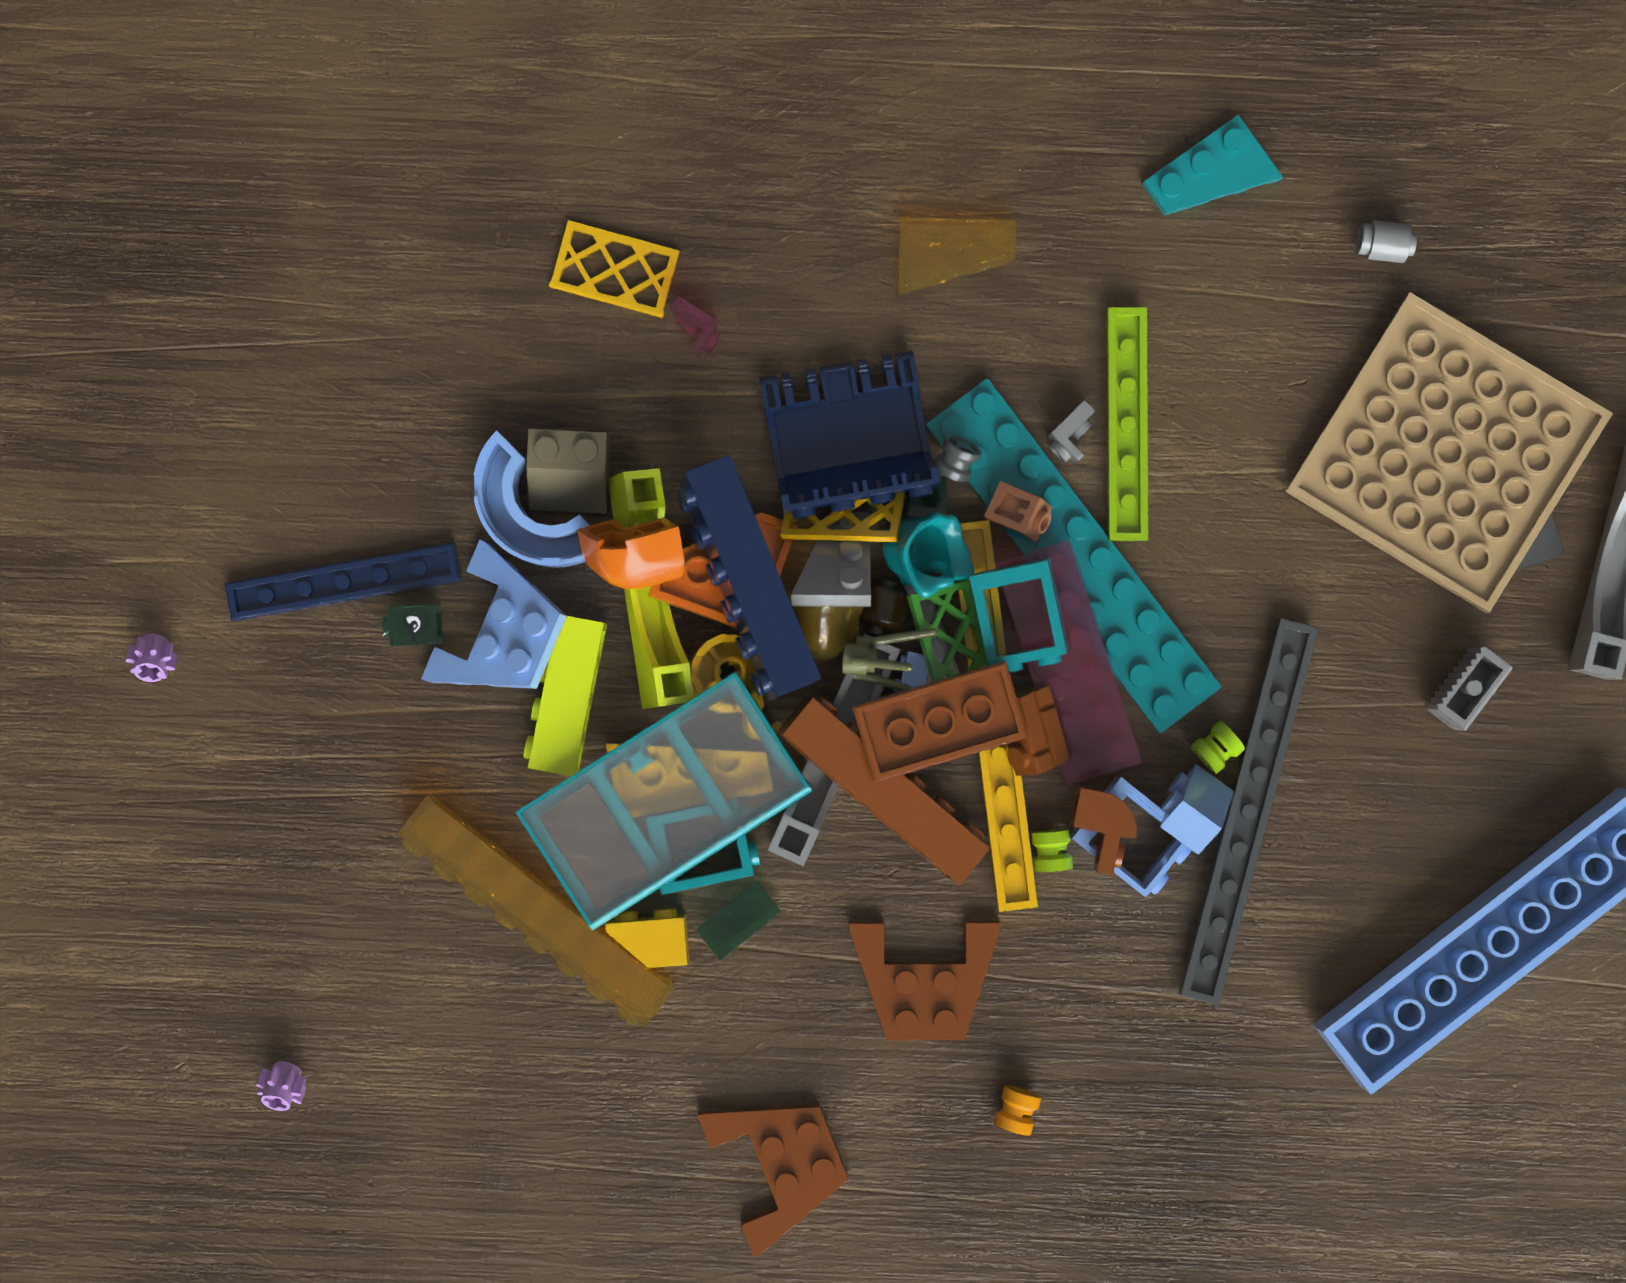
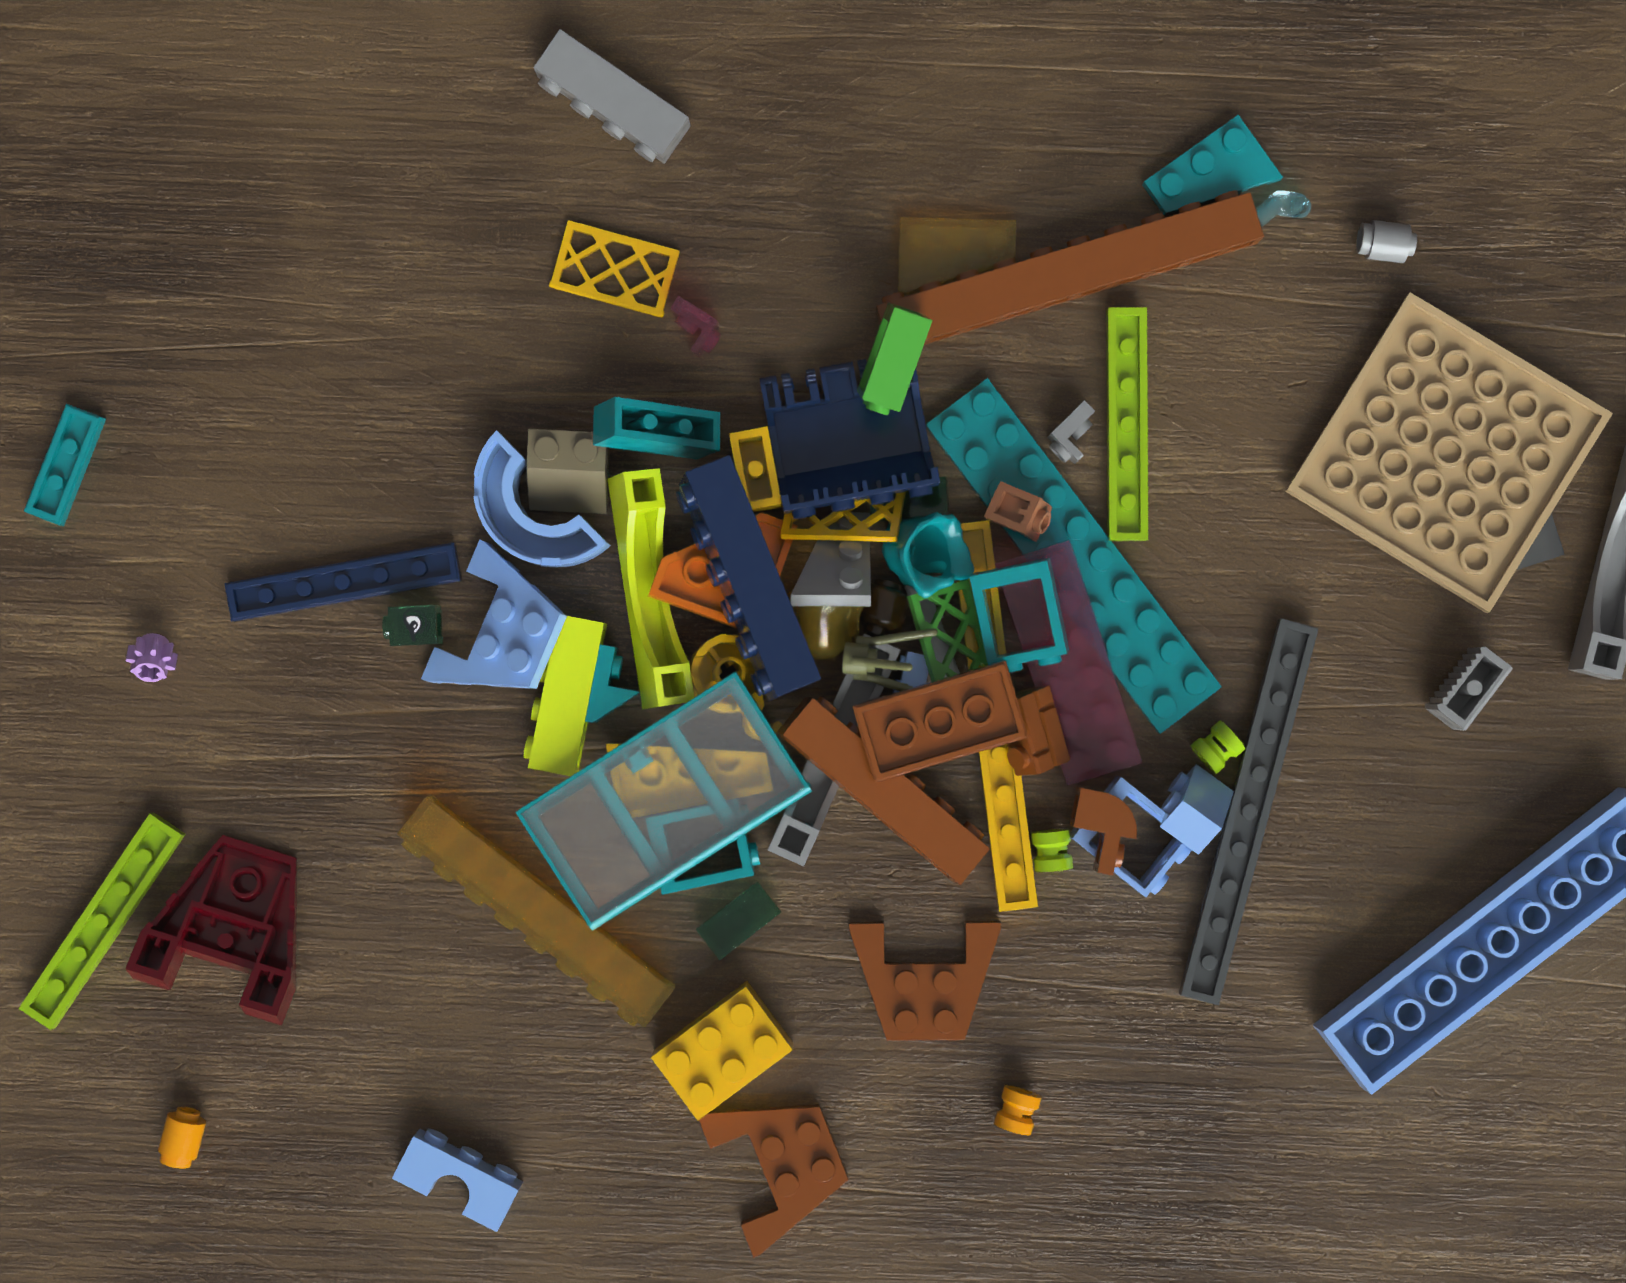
(64, 465): none -> teal tile
(102, 921): none -> lime plate
(181, 1137): none -> light orange brick
(235, 914): none -> dark red wedge
(281, 1086): lavender gear -> none
(489, 1187): none -> light blue arch
(603, 696): none -> teal slope
(611, 97): none -> light grey brick
(633, 555): orange brick -> none
(654, 939): yellow slope -> none
(656, 428): none -> teal brick
(722, 1050): none -> yellow brick
(756, 468): none -> yellow brick
(893, 359): none -> bright green window
(957, 458): dark grey wheel -> none
(1084, 266): none -> dark orange brick
(1283, 204): none -> clear light blue arm

